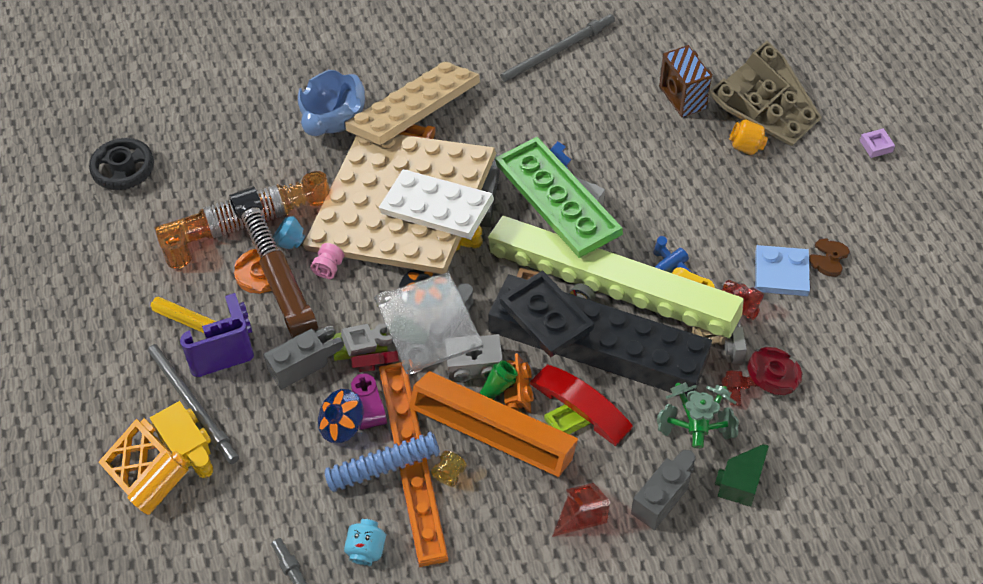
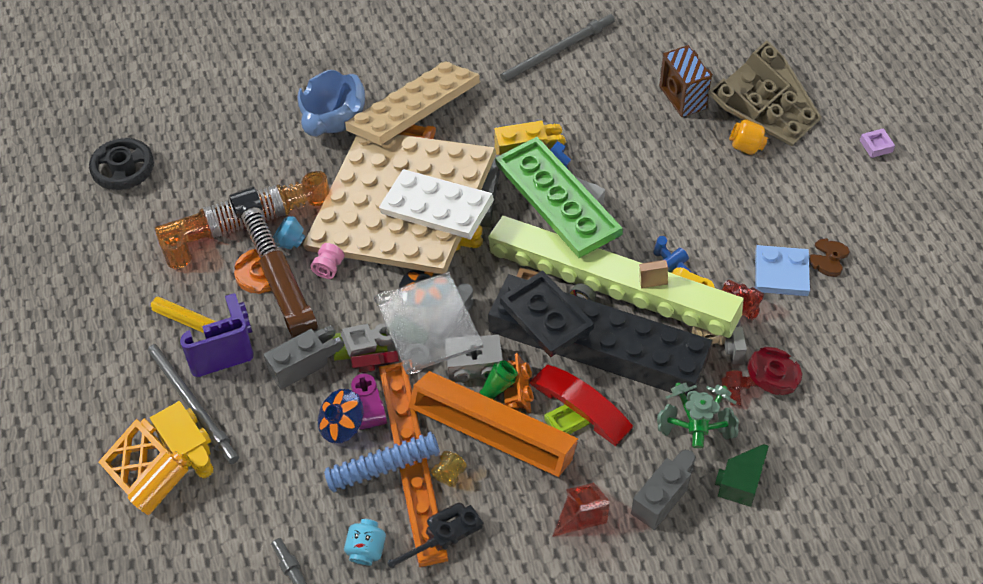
(446, 533): none -> black piece
(514, 135): none -> yellow hinge
(653, 274): none -> medium nougat tile

